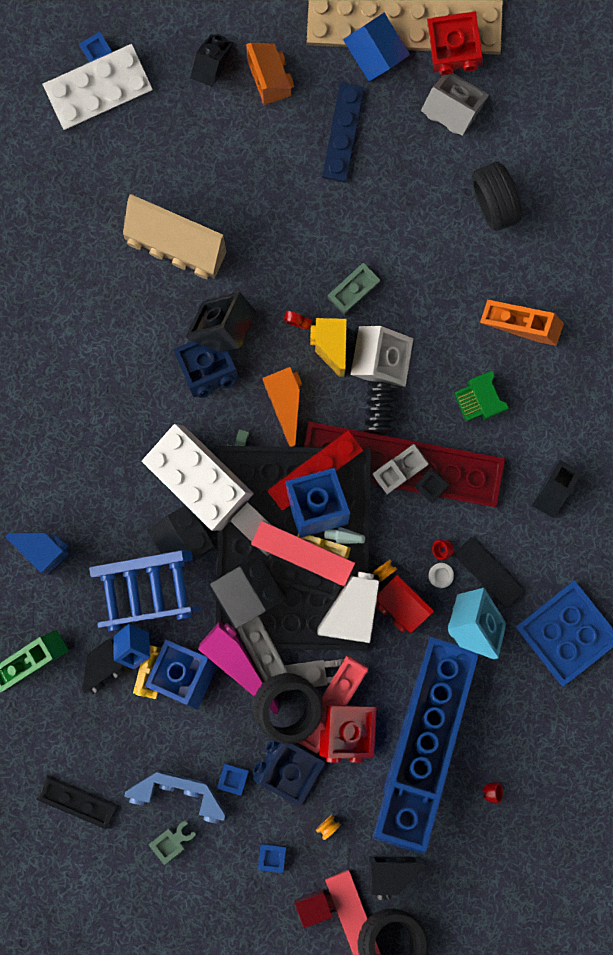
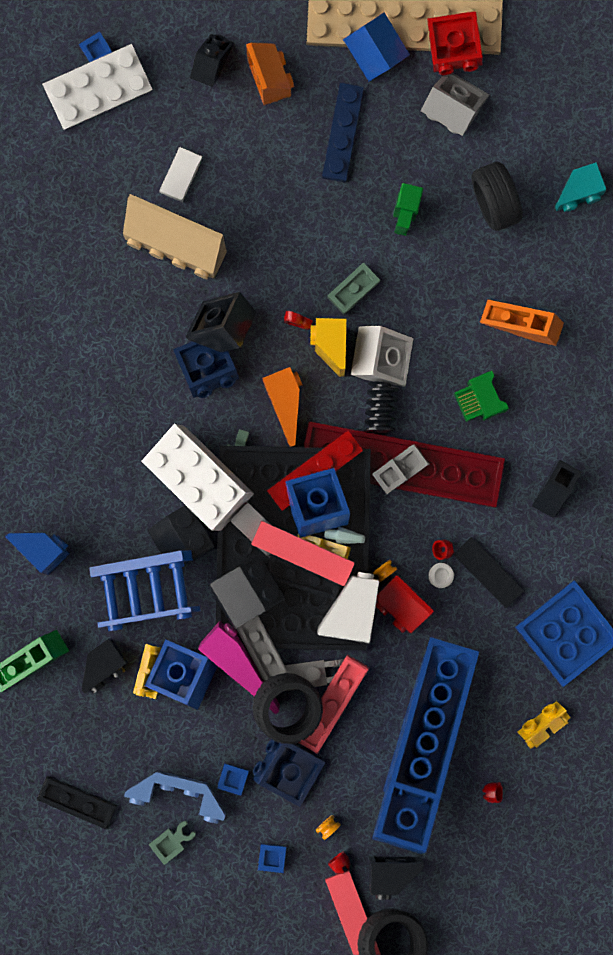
(131, 646): blue brick -> none
(180, 174): none -> white tile
(314, 908): dark red brick -> none
(339, 862): none -> red hinge
(348, 733): red plate -> none
(407, 207): none -> green piece
(431, 485): black tile -> none
(477, 623): medium azure slope -> none
(552, 716): none -> yellow hinge
(582, 186): none -> teal slope

